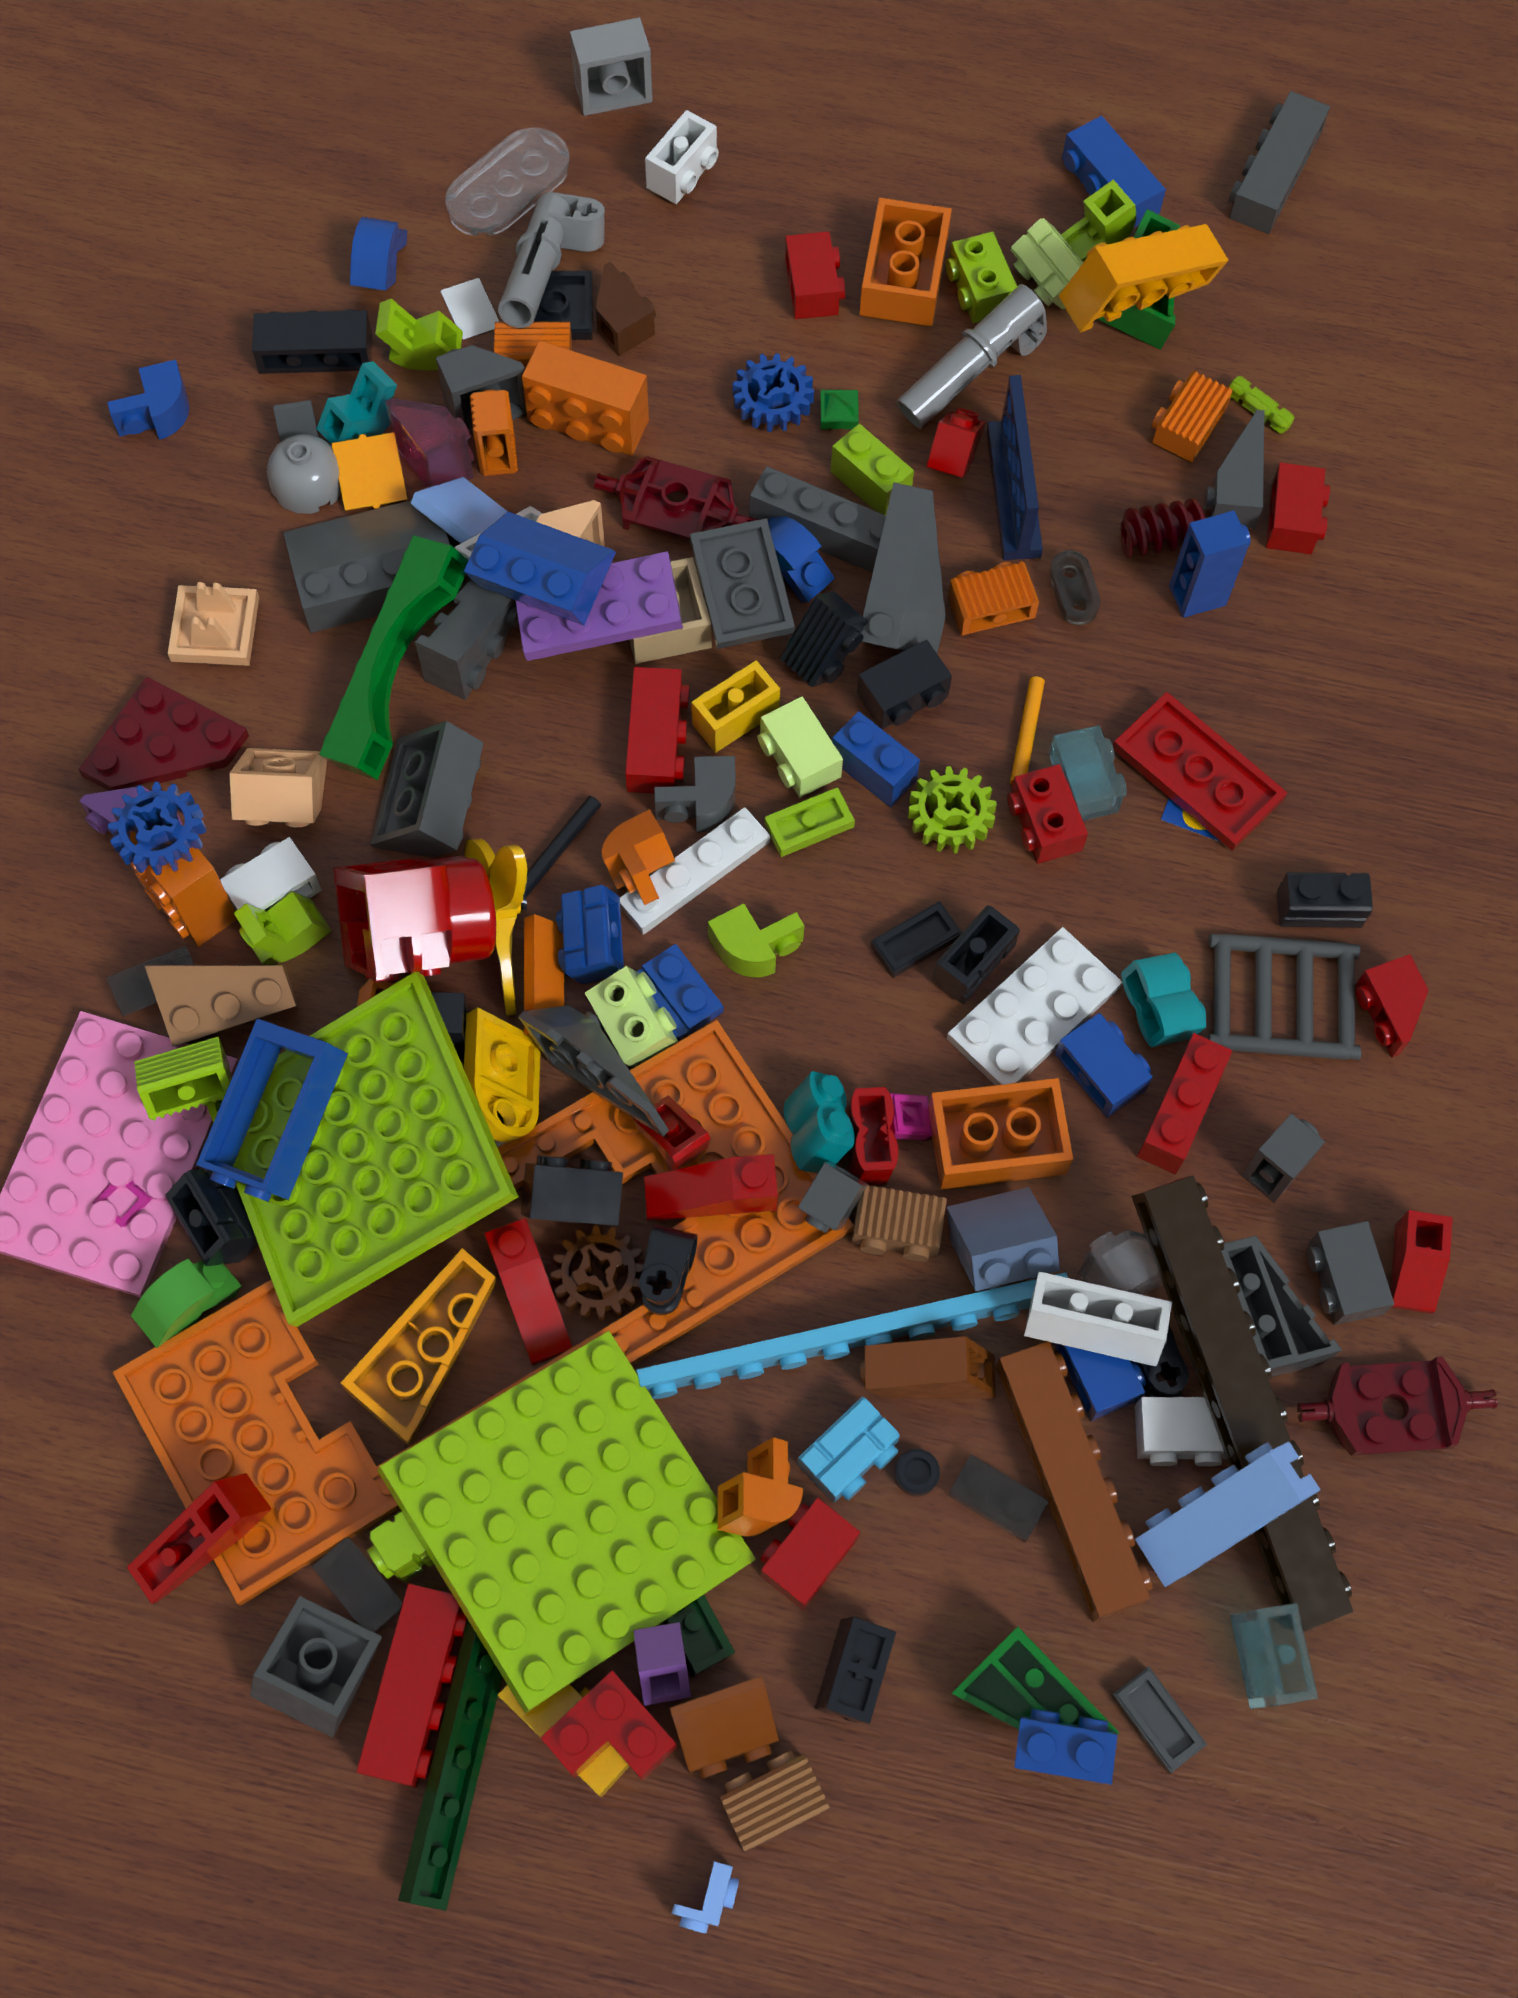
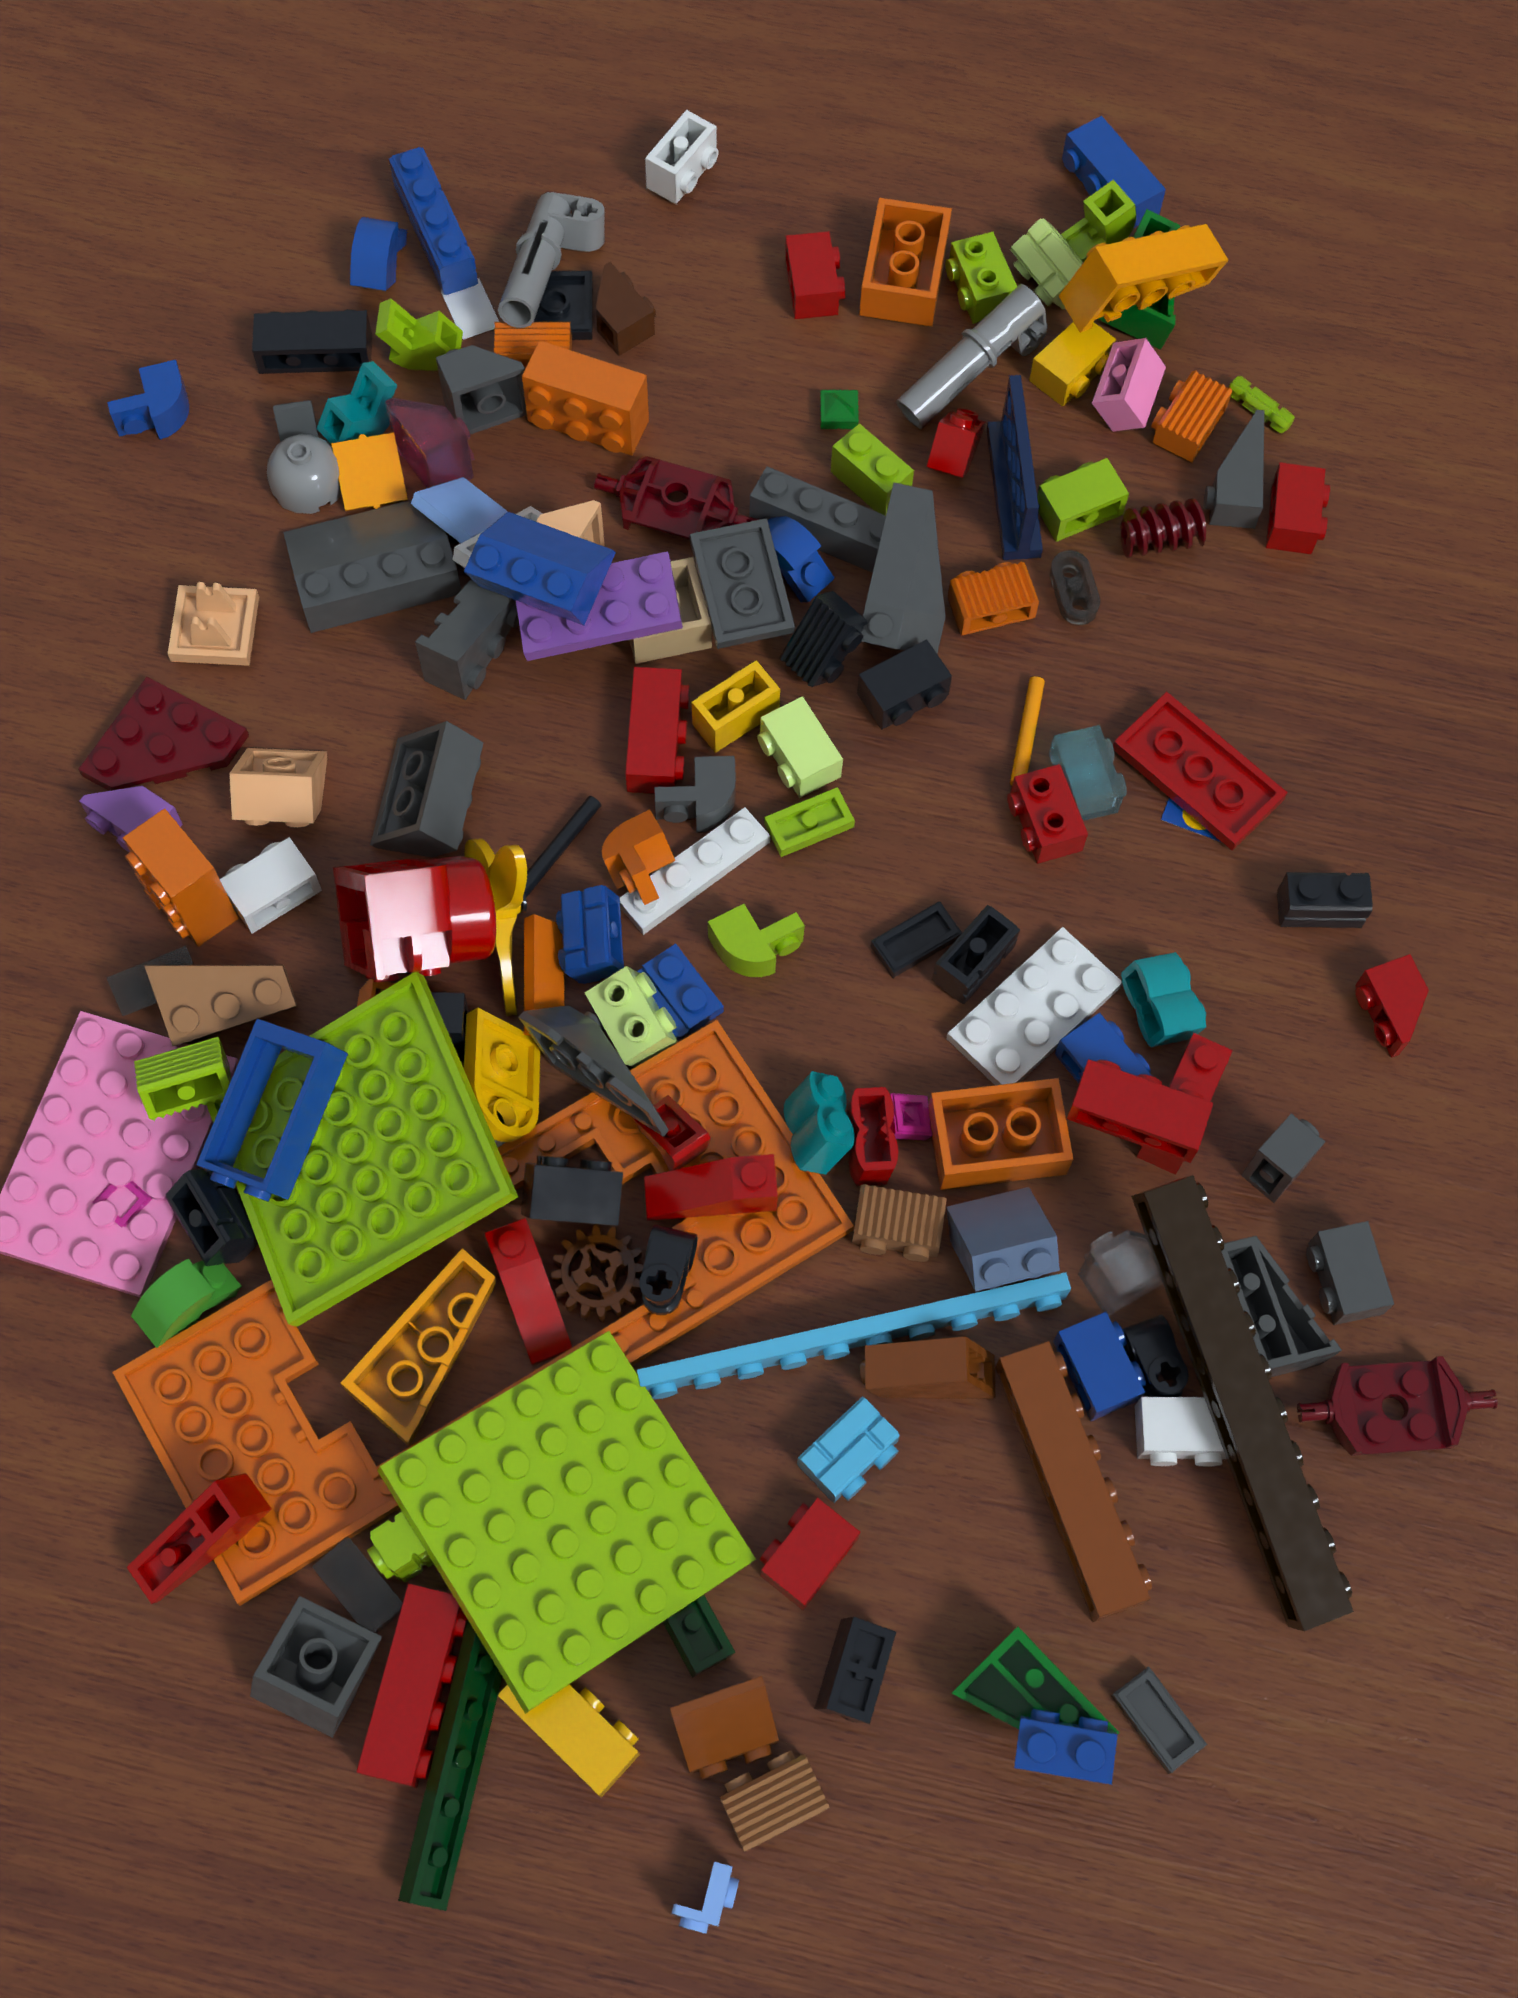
(157, 828): blue gear -> none
(283, 930): lime brick -> none
(423, 585): green arch -> none
(433, 221): none -> blue brick
(493, 432): orange brick -> none
(507, 181): clear tile -> none
(607, 1718): red brick -> none
(611, 66): light grey brick -> none
(662, 1663): medium lavender slope -> none
(762, 1495): orange brick -> none
(773, 392): blue gear -> none
(831, 1197): dark grey brick -> none
(876, 759): blue brick -> none
(917, 1472): black tile -> none
(953, 815): lime gear -> none
(998, 1498): clear smoke plate -> none
(1071, 362): none -> yellow brick
(1081, 499): none -> lime brick
(1098, 1319): white brick -> none
(1129, 385): none -> bright pink brick
(1140, 1110): none -> red brick
(1209, 563): blue brick -> none
(1225, 1514): light blue brick -> none
(1273, 1656): clear light blue brick -> none
(1279, 161): dark grey brick -> none
(1304, 951): dark grey bar -> none
(1420, 1260): red slope -> none

